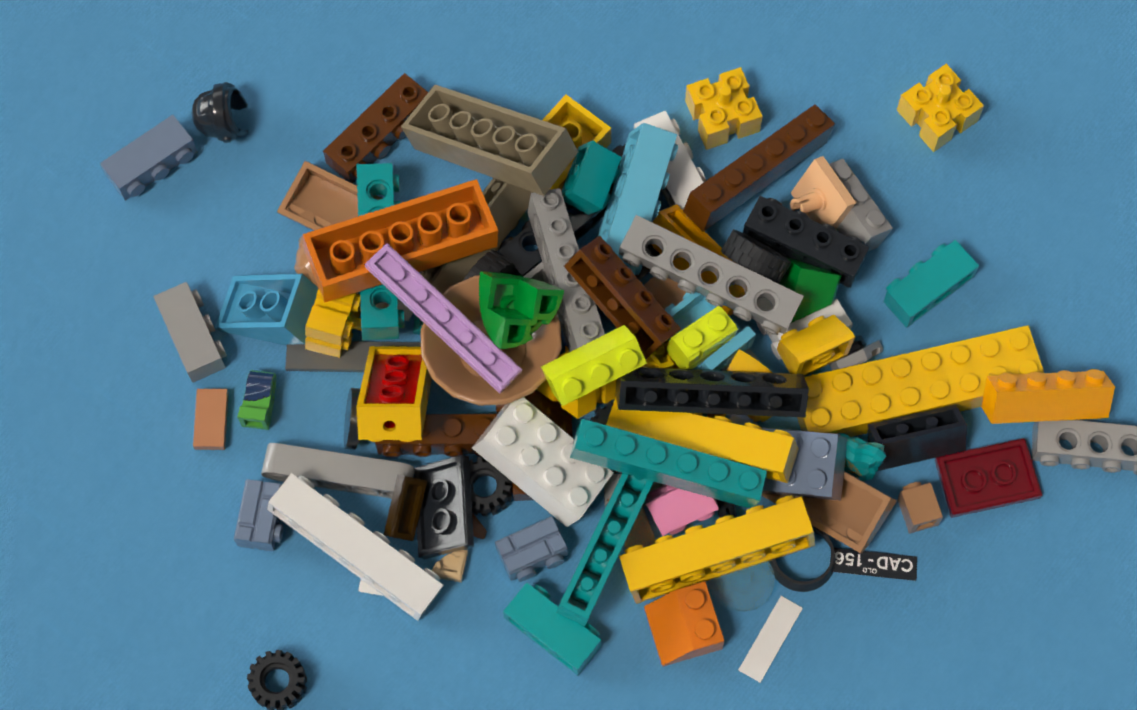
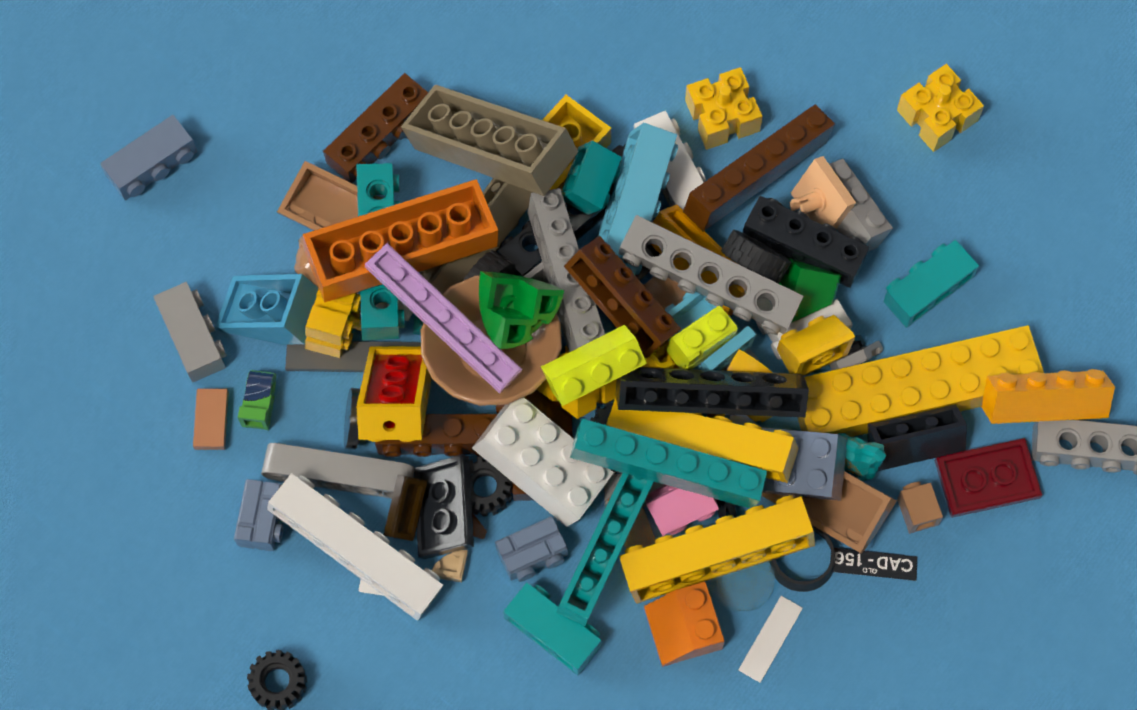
(213, 113): black helmet -> none

